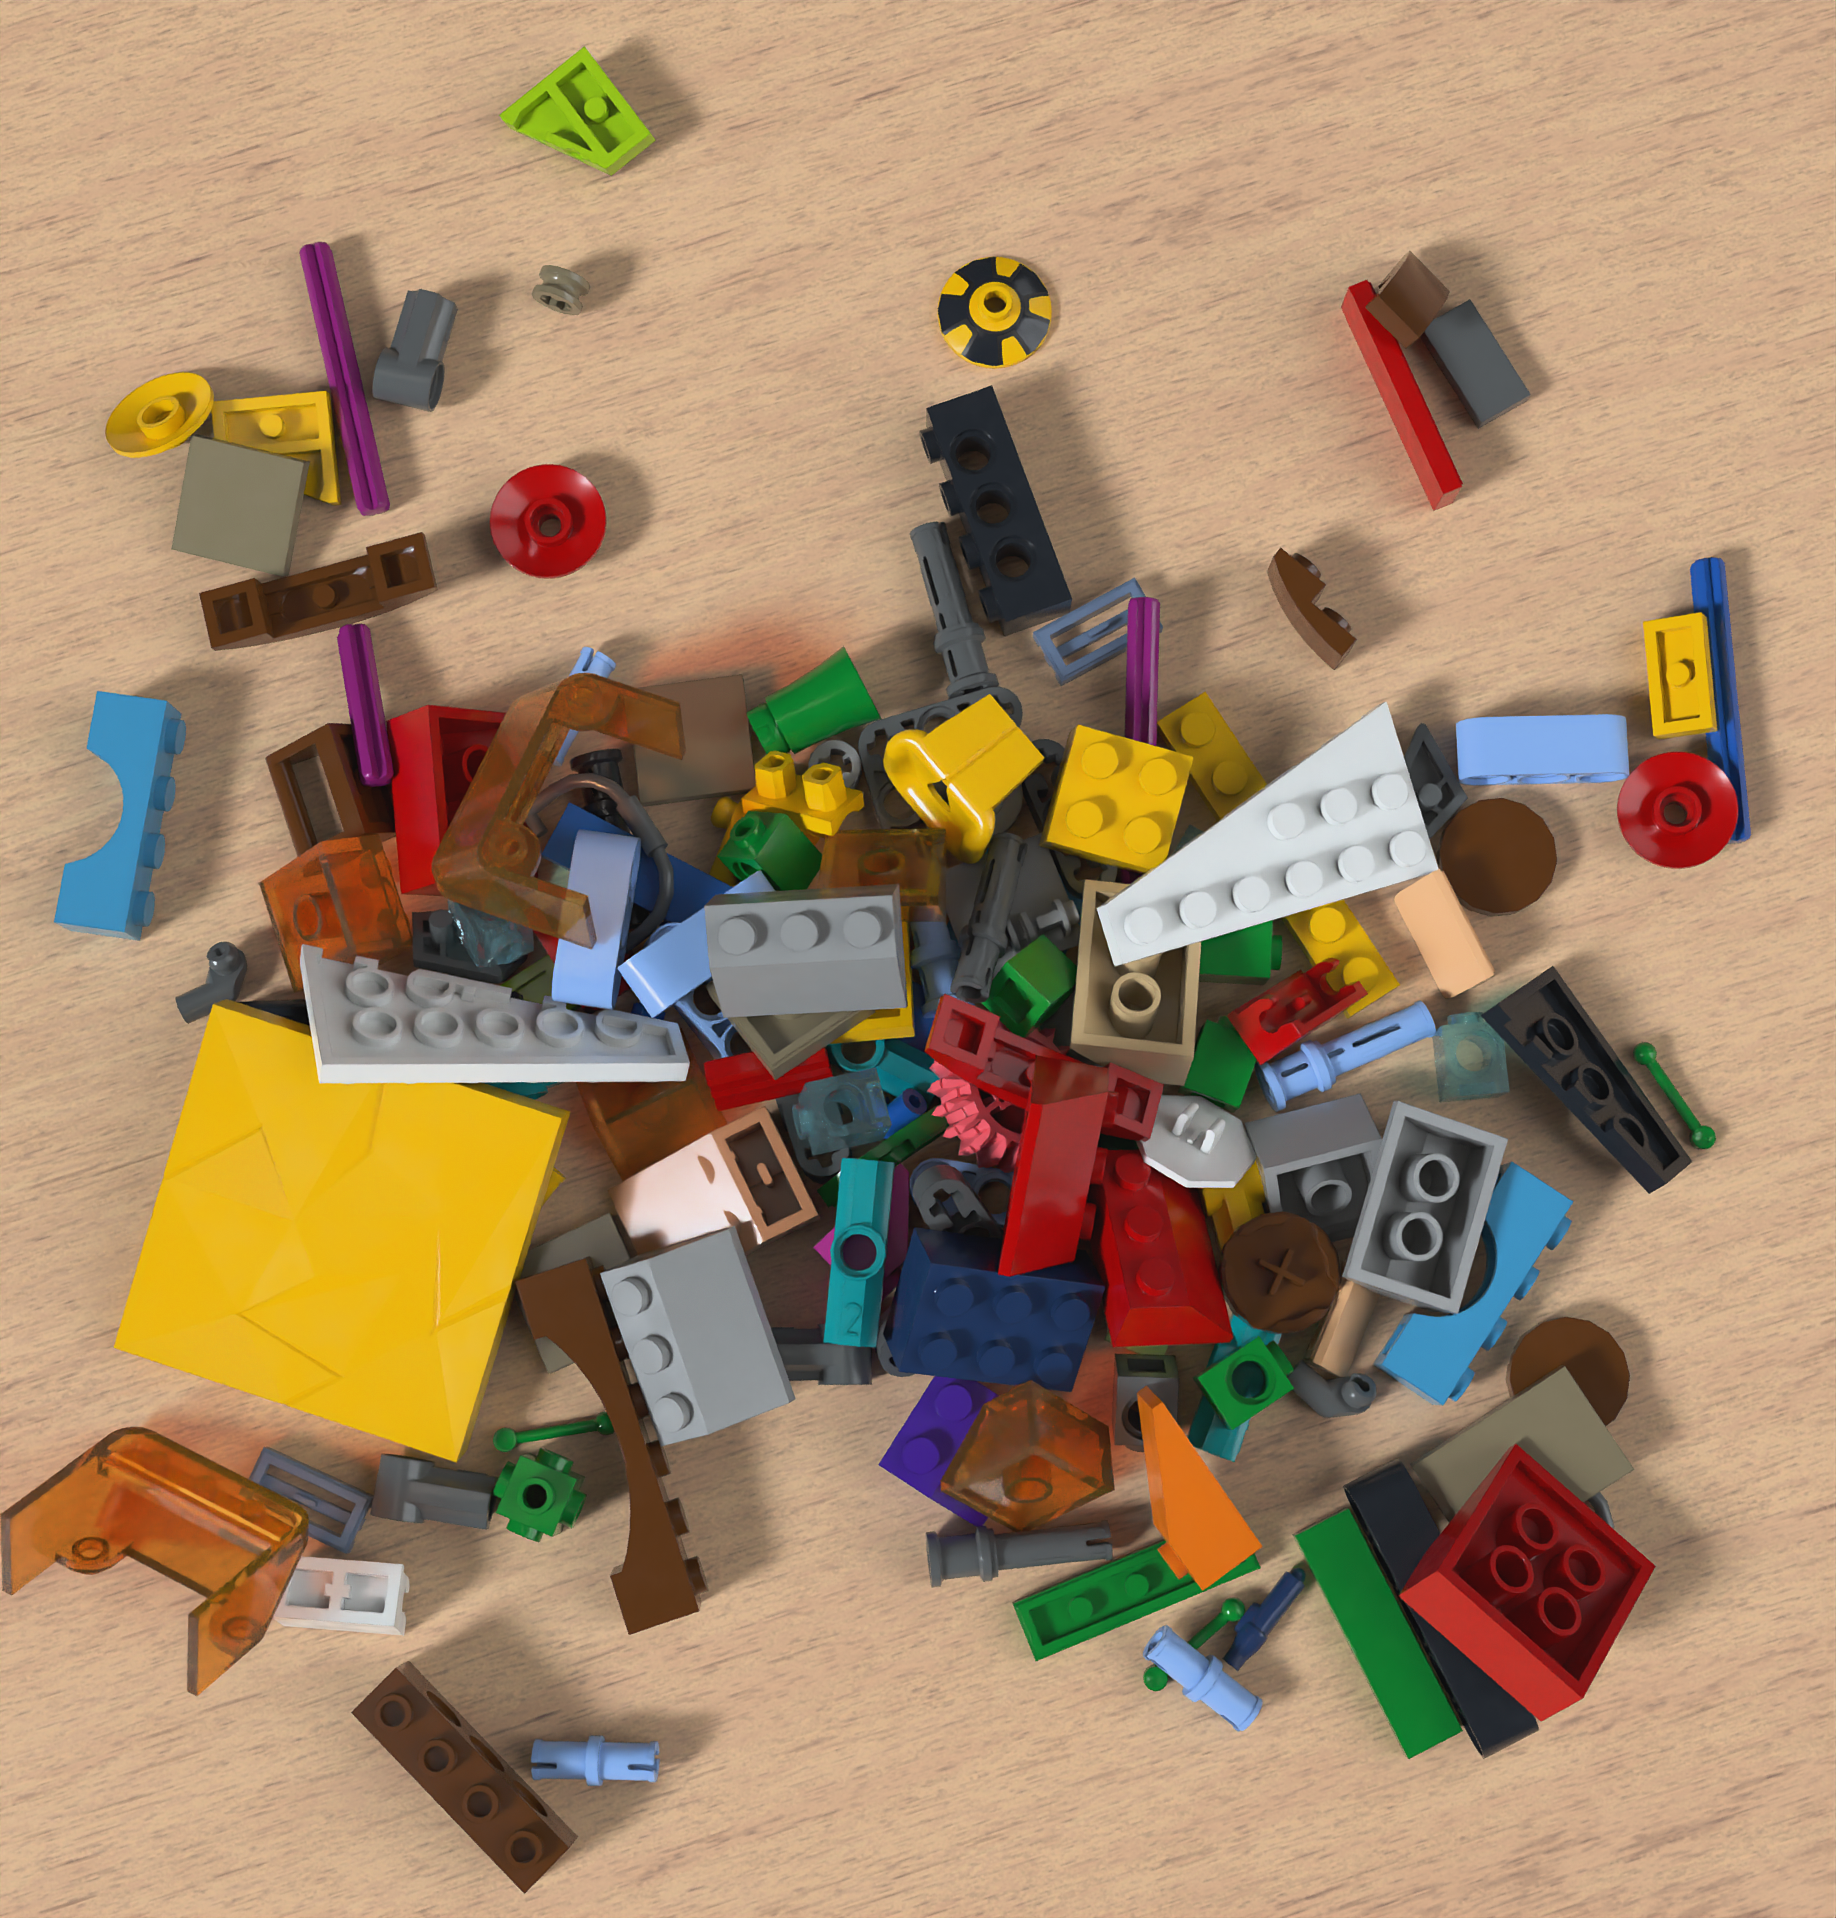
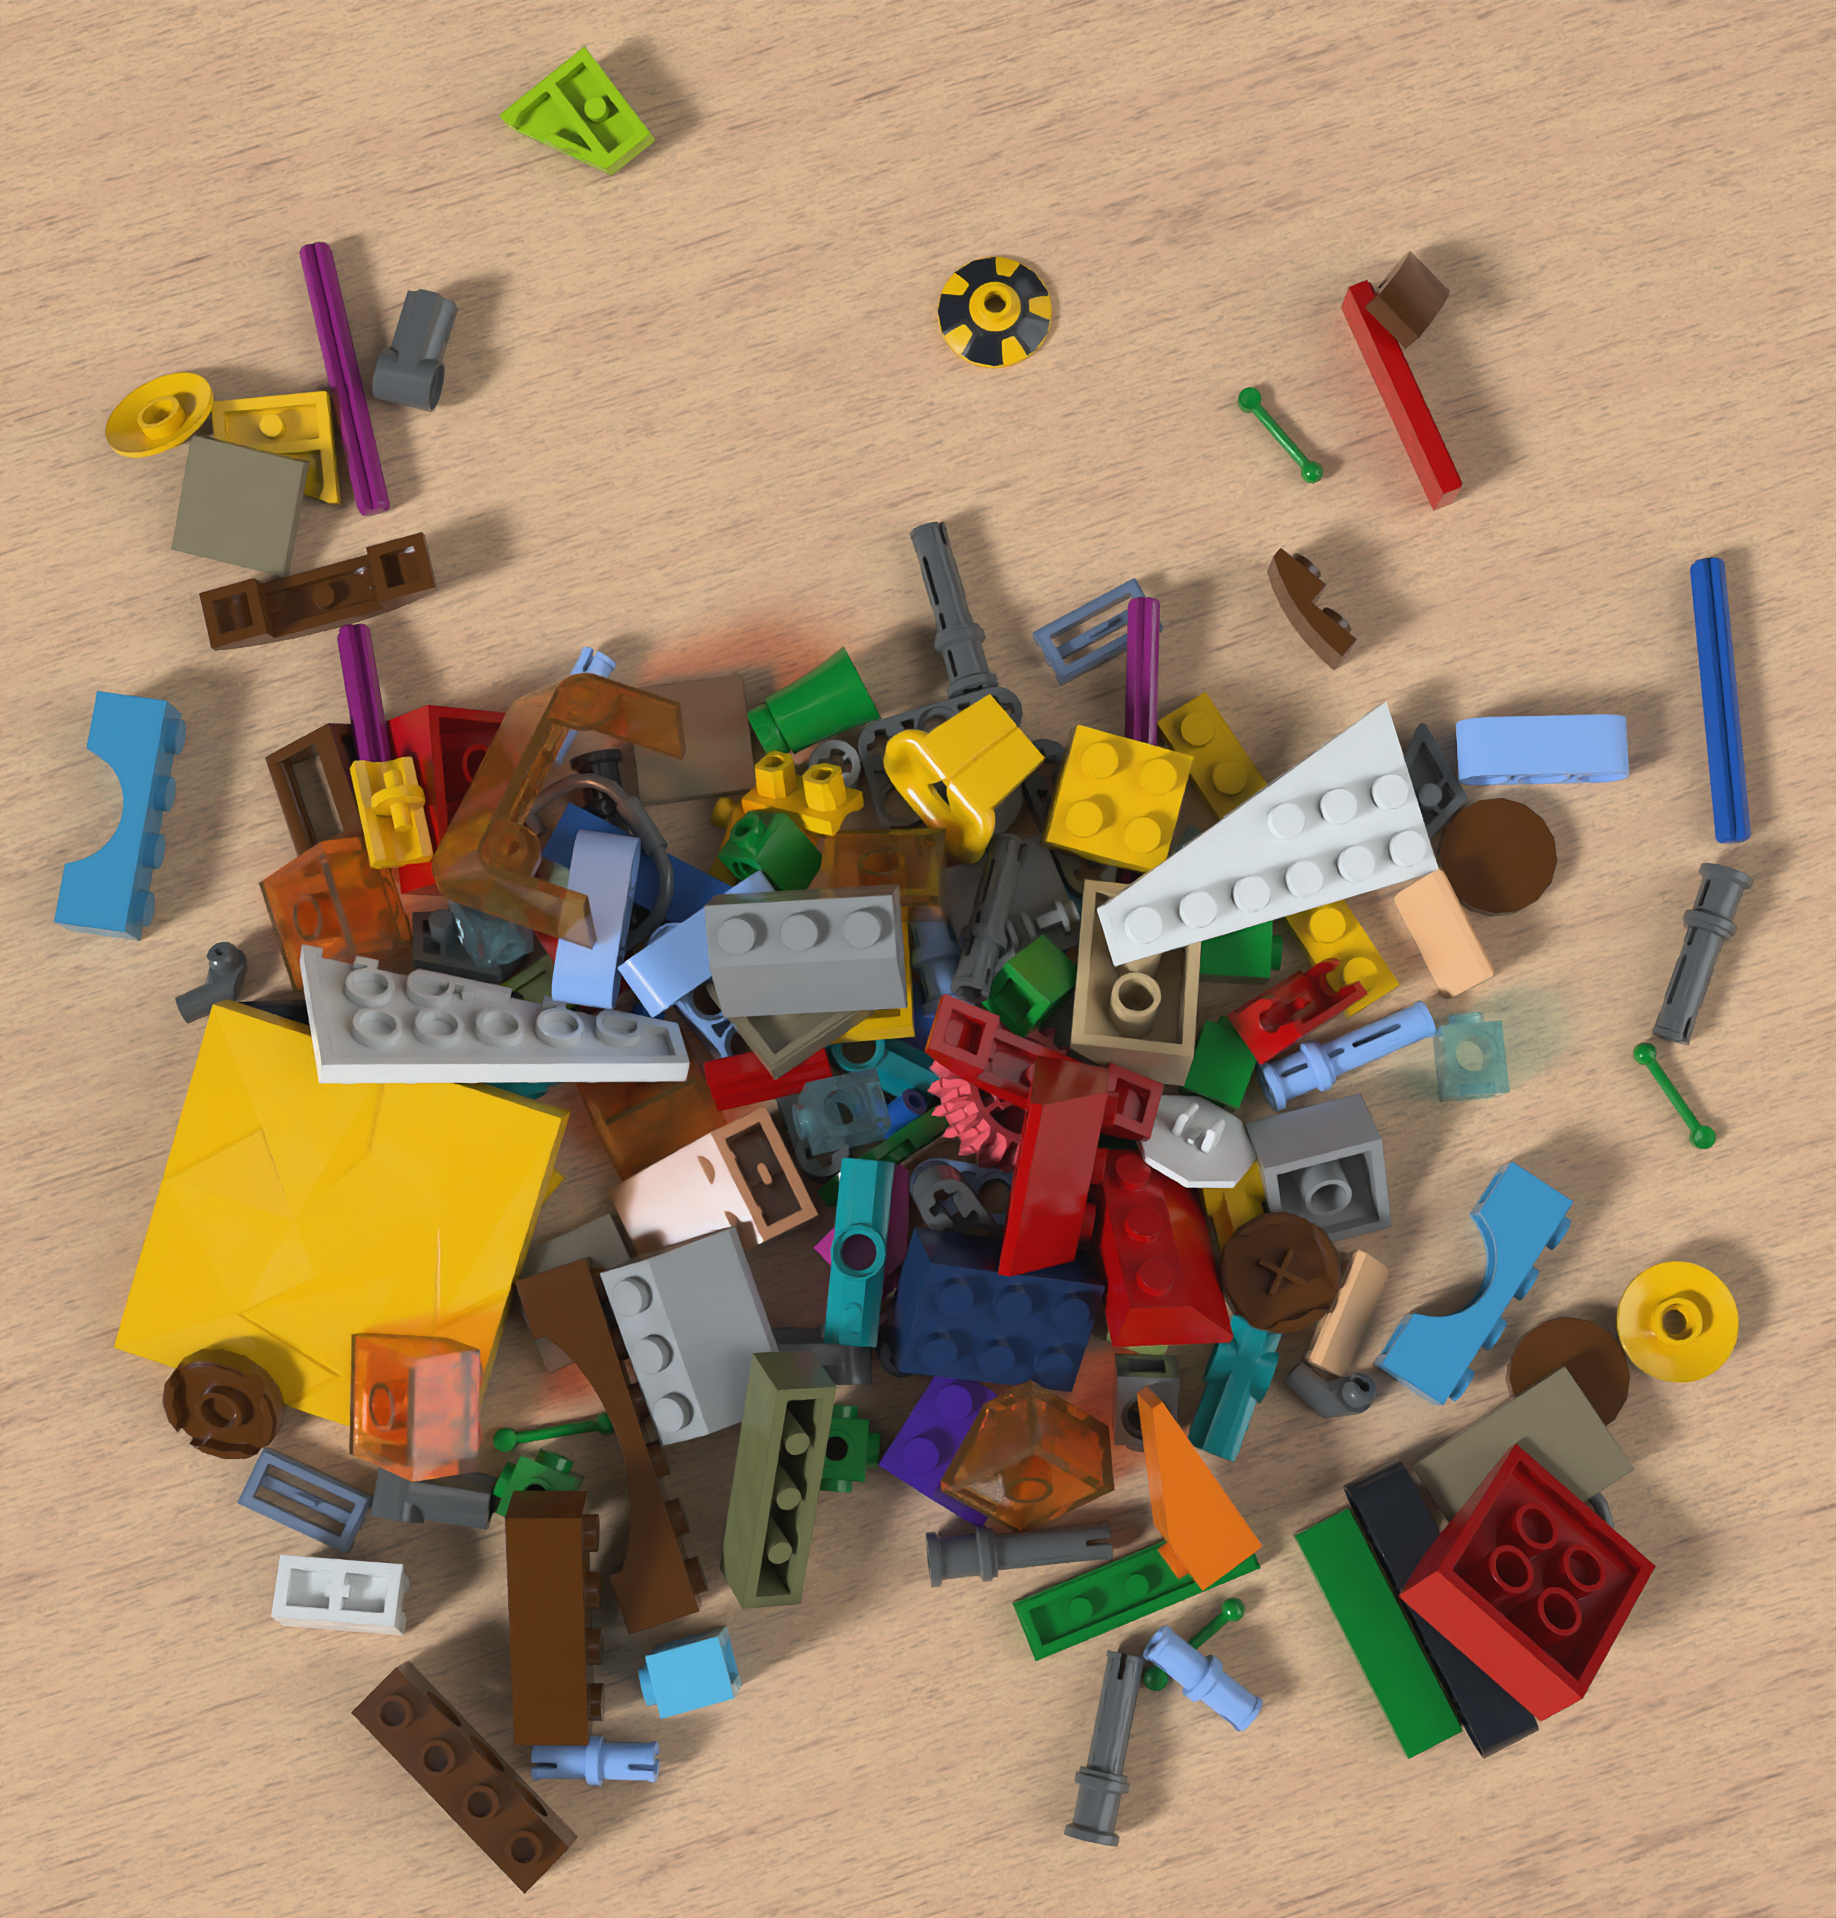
(175, 1515): clear orange windscreen -> none
(224, 1403): none -> reddish brown tile
(391, 812): none -> yellow hips
(415, 1404): none -> clear orange slope
(542, 495): red dish -> none
(552, 1617): none -> reddish brown brick
(560, 290): dark tan bush -> none
(690, 1673): none -> medium azure brick
(777, 1478): none -> olive brick
(861, 1454): none -> green brick
(978, 425): black brick -> none
(1102, 1778): none -> dark grey pin
(1218, 1389): green brick -> none
(1249, 402): none -> green hinge
(1262, 1618): dark blue piece -> none
(1424, 1209): light grey slope -> none
(1474, 364): dark grey tile -> none
(1580, 1067): black wing -> none
(1680, 676): yellow plate -> none
(1693, 785): red dish -> none
(1706, 1314): none -> yellow dish
(1707, 928): none -> dark grey pin

